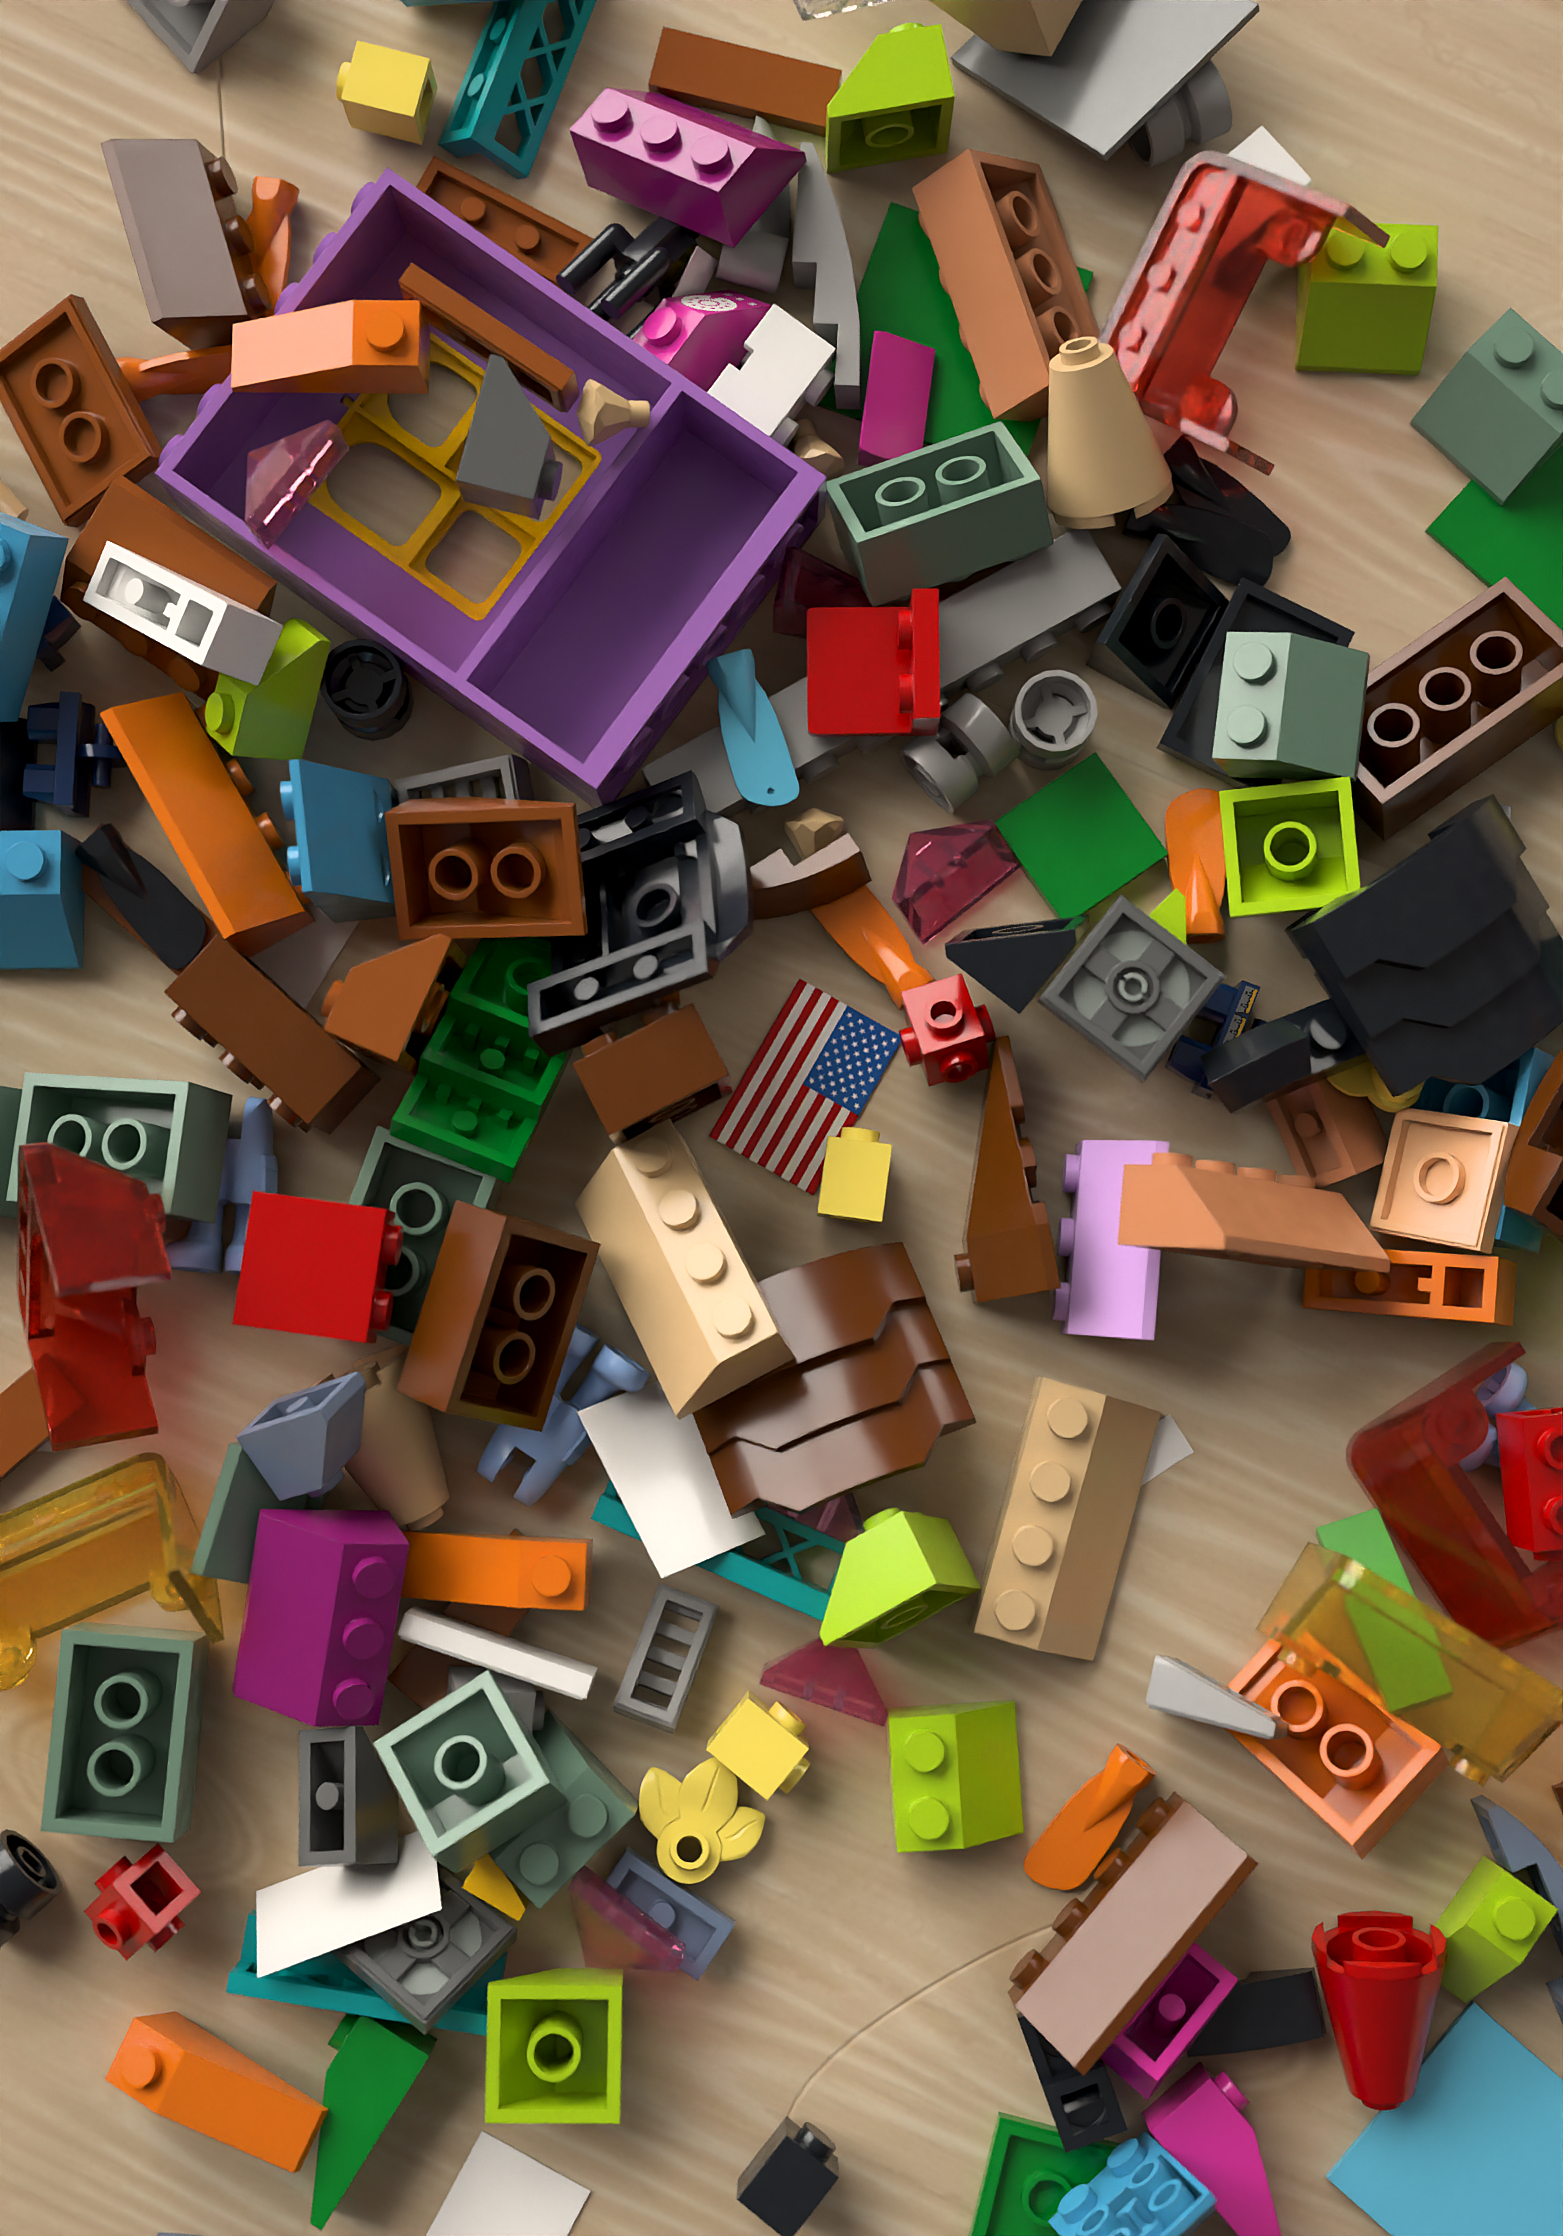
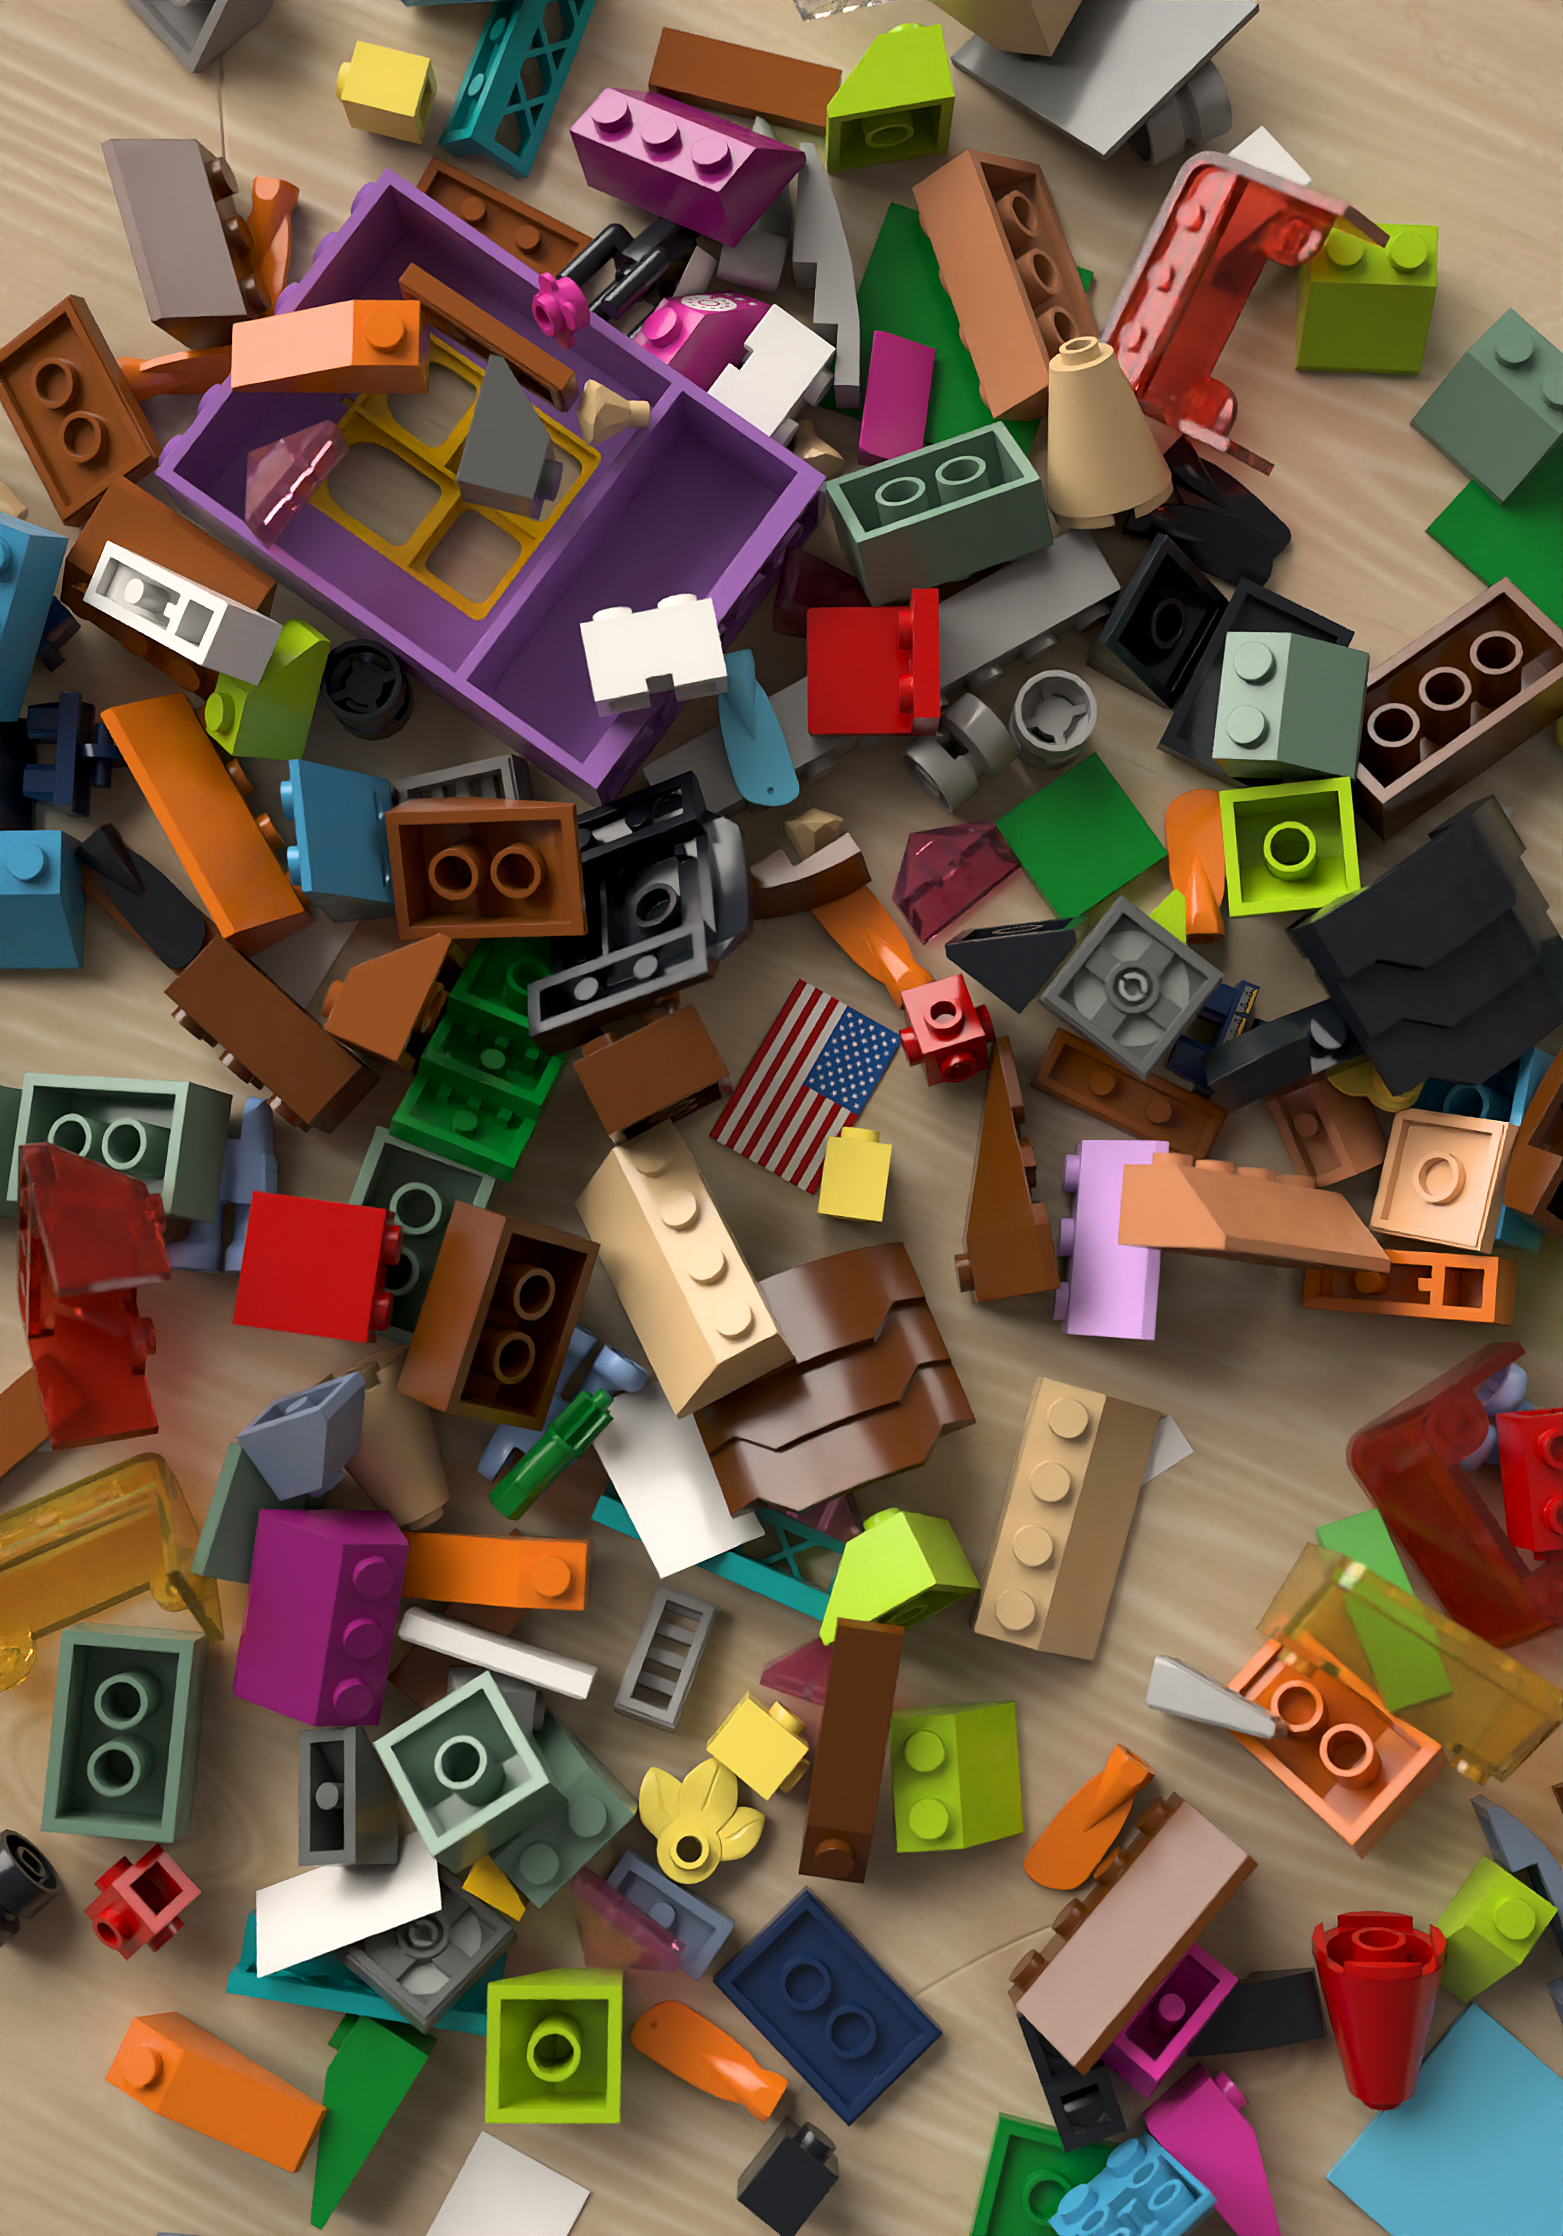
(552, 1453): none -> green piece
(560, 309): none -> dark pink plate
(654, 653): none -> white brick
(707, 2057): none -> orange piece
(827, 2005): none -> dark blue tile
(850, 1750): none -> reddish brown slope
(1148, 1110): none -> dark orange tile

